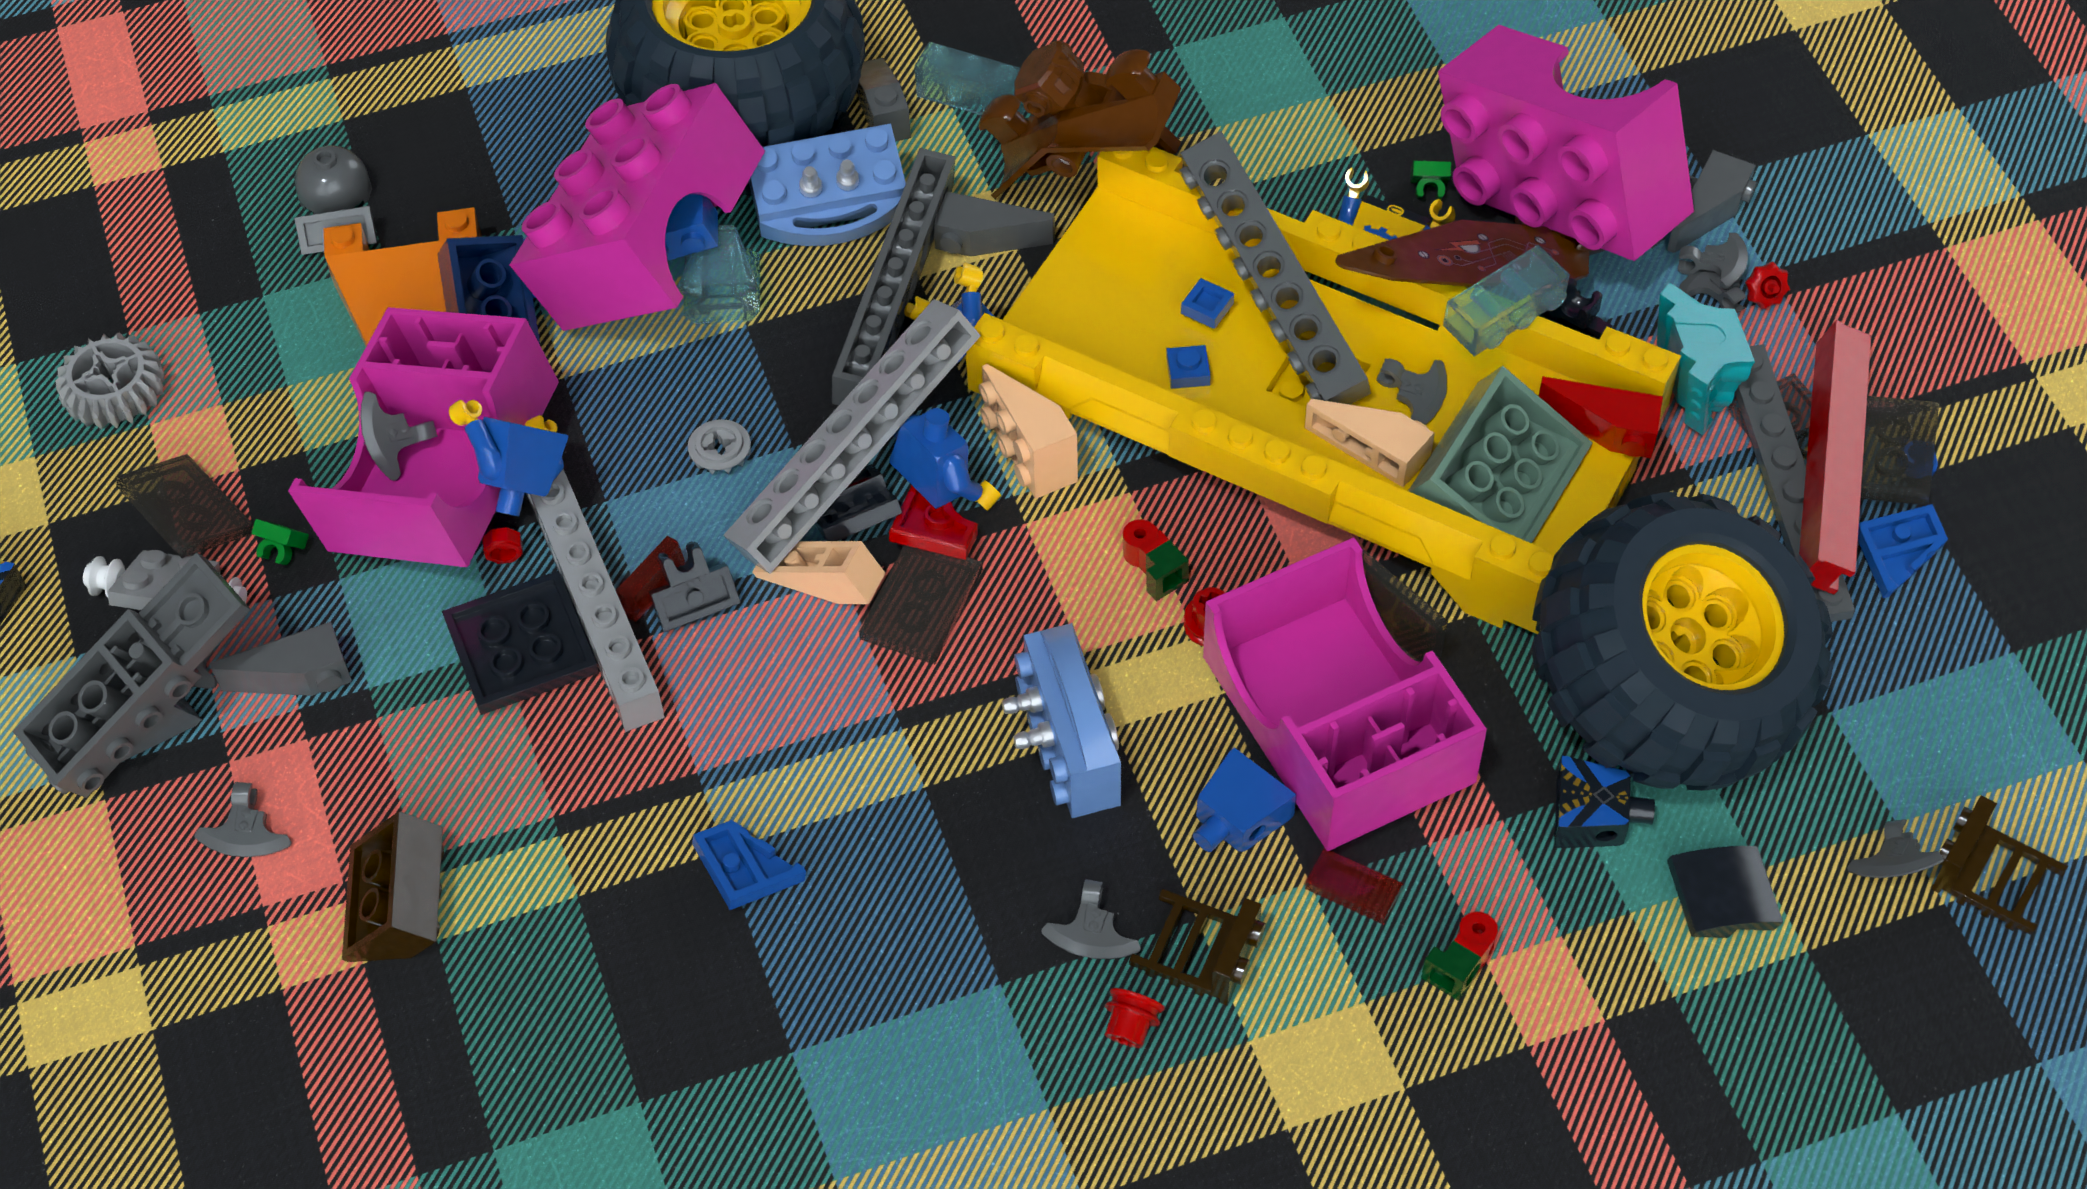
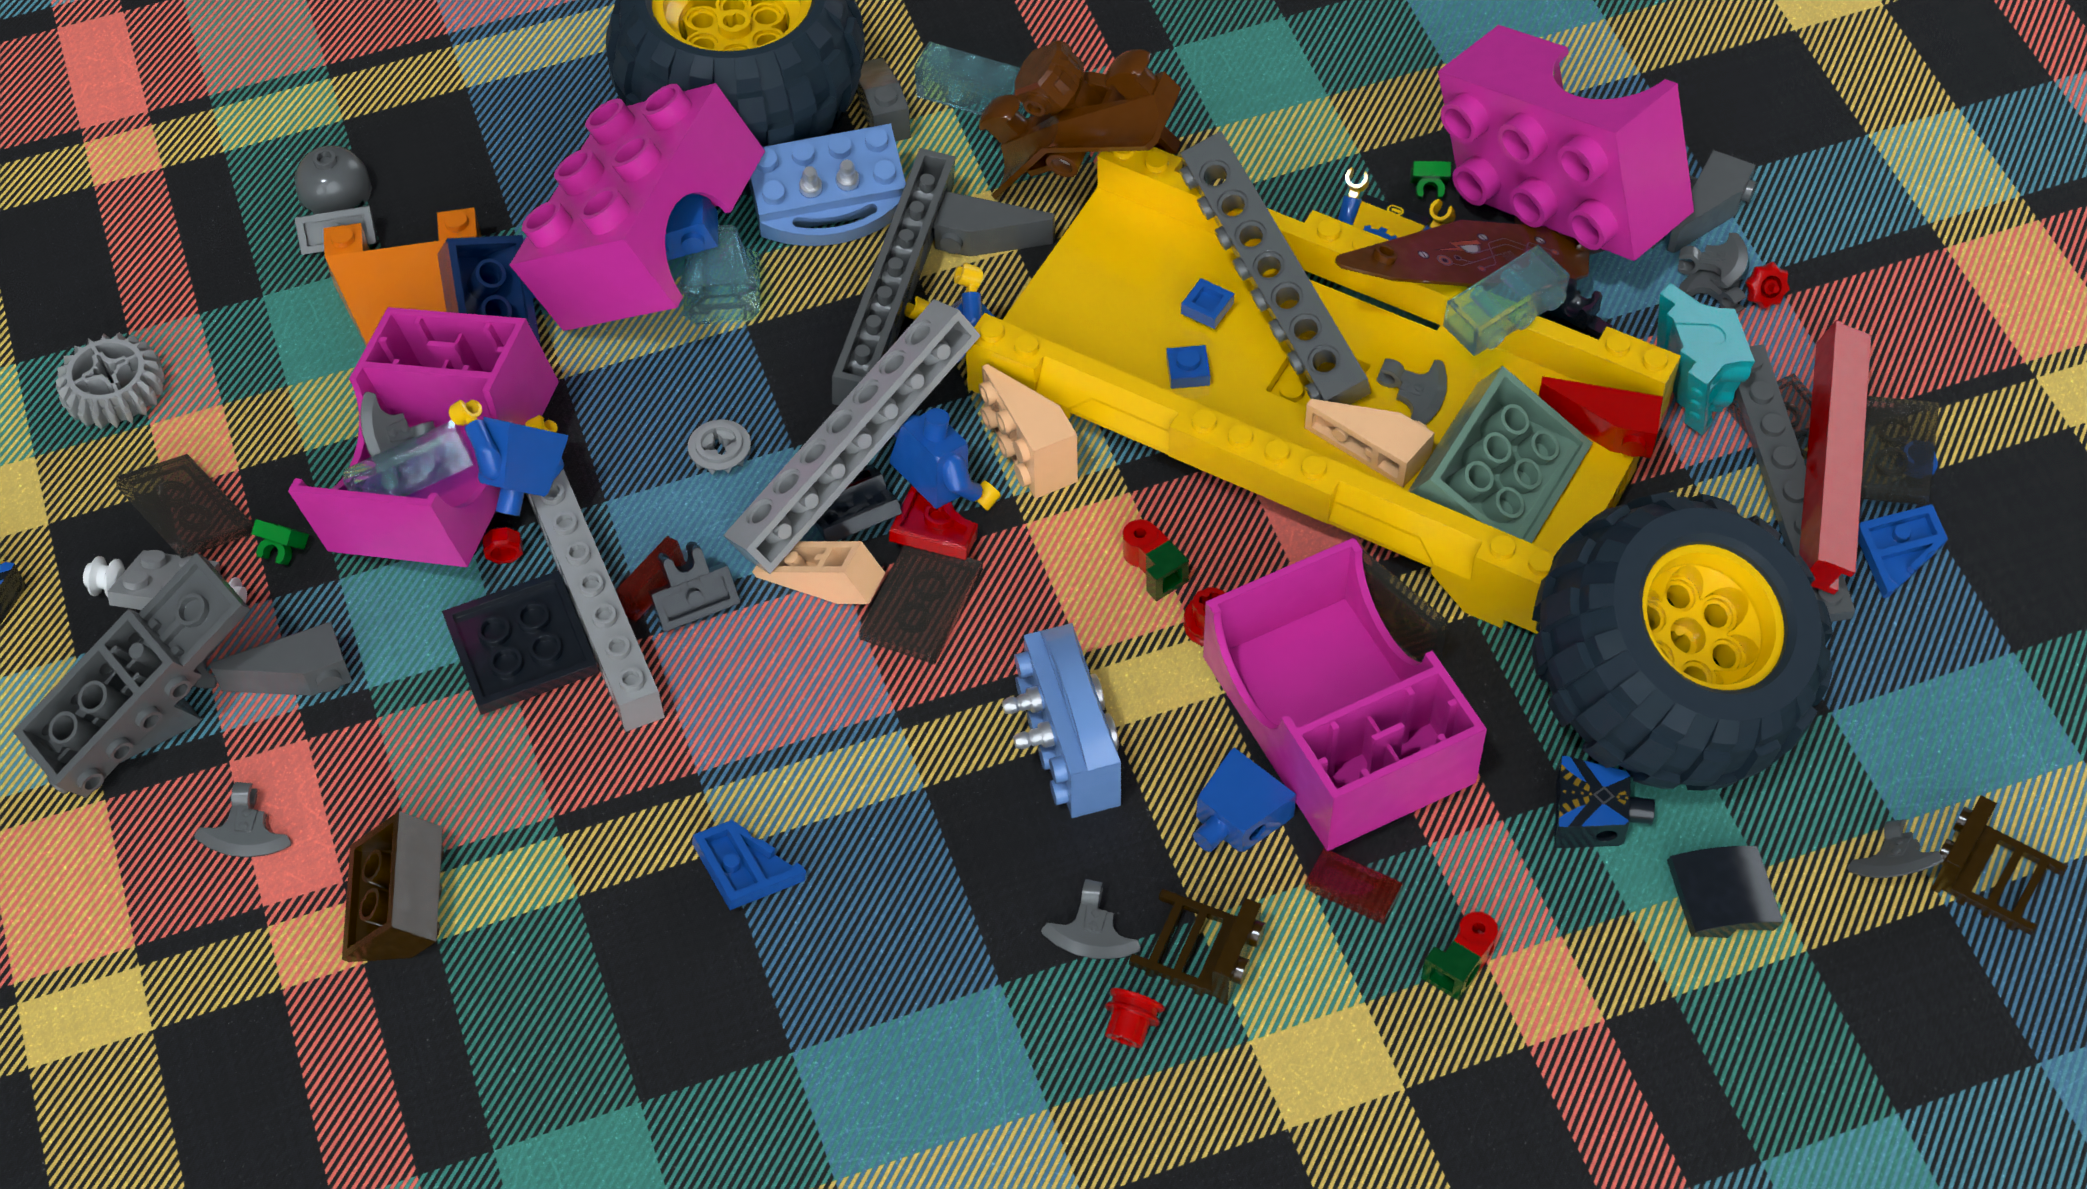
(412, 463): none -> clear light blue brick

